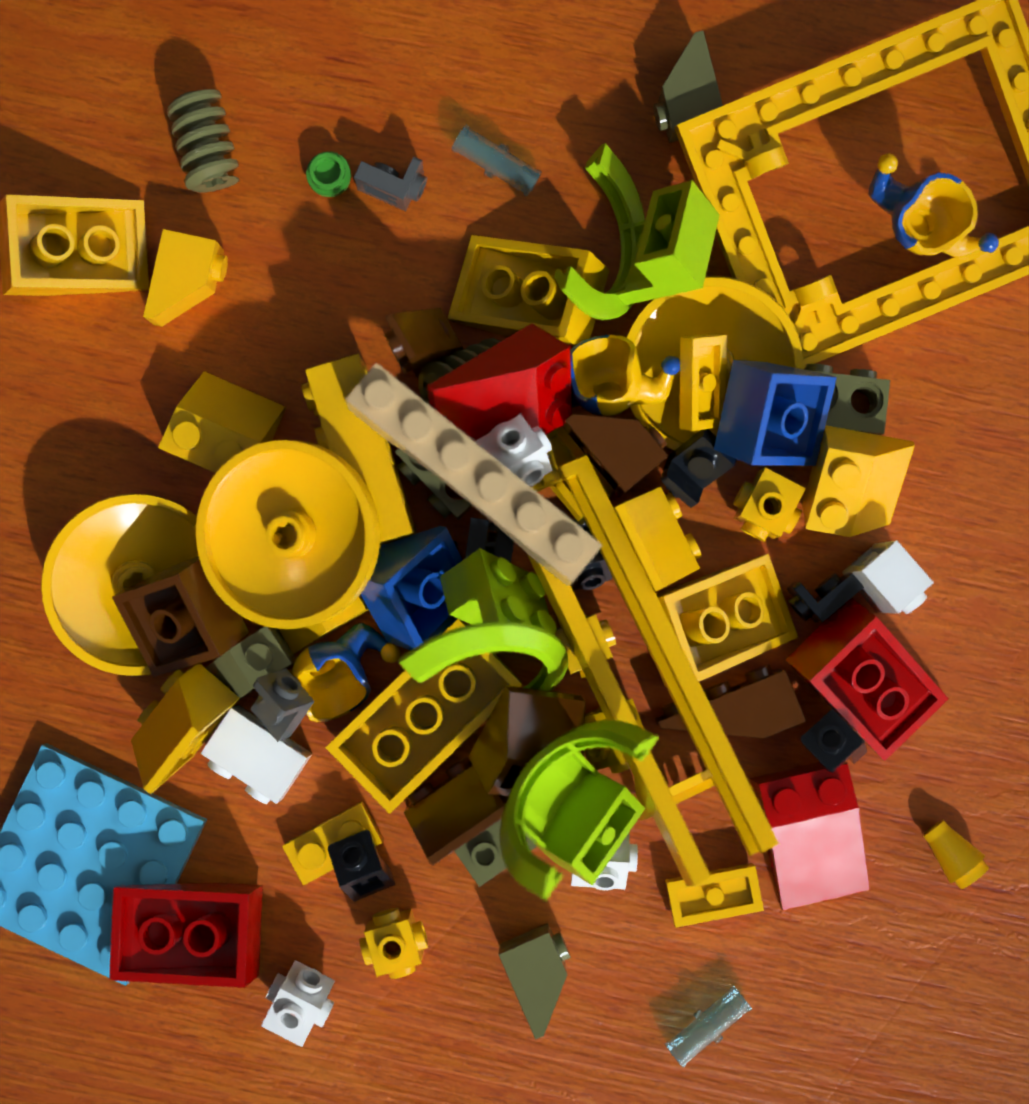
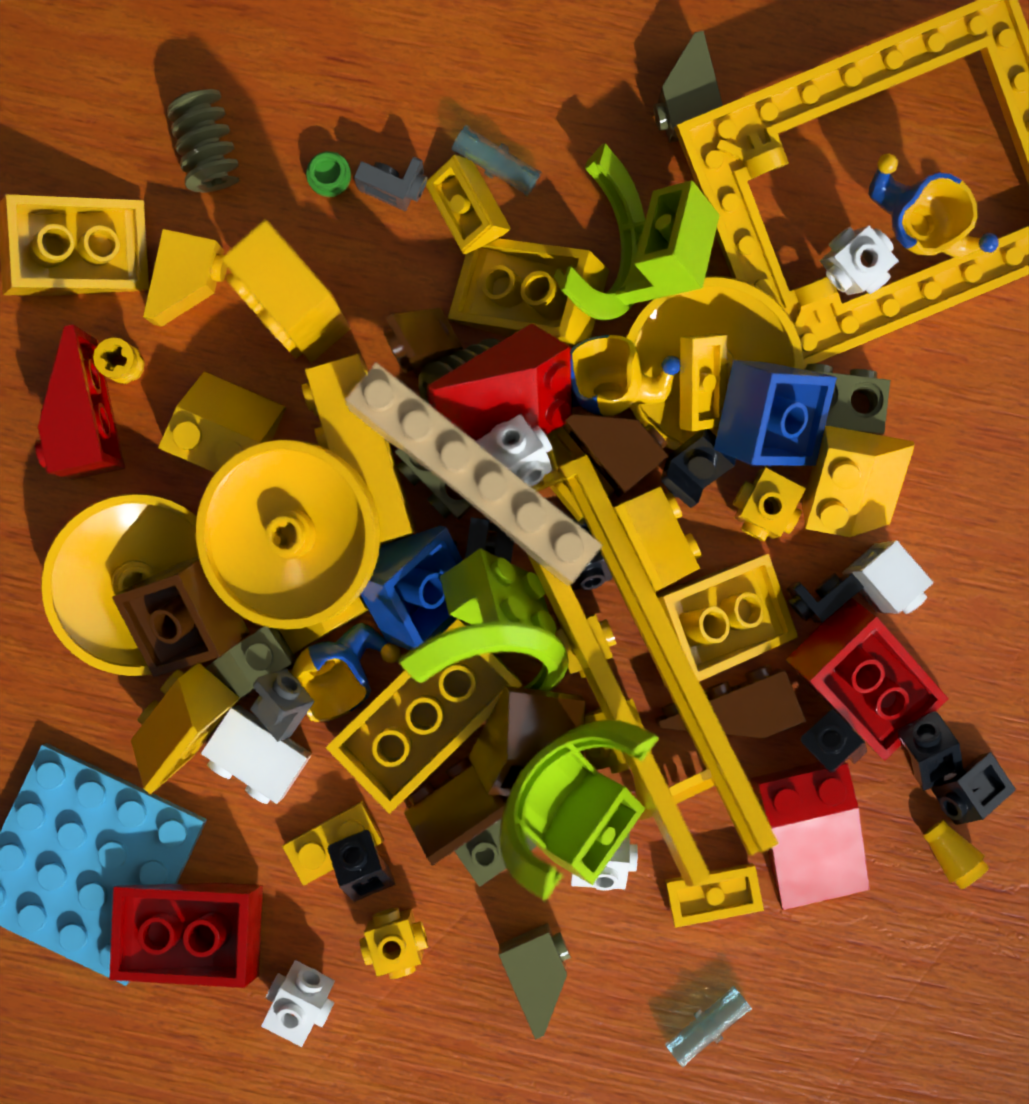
(77, 414): none -> red slope
(117, 347): none -> yellow bush
(285, 293): none -> yellow brick
(466, 204): none -> yellow slope
(844, 262): none -> white brick
(932, 750): none -> black bracket
(974, 790): none -> black bracket

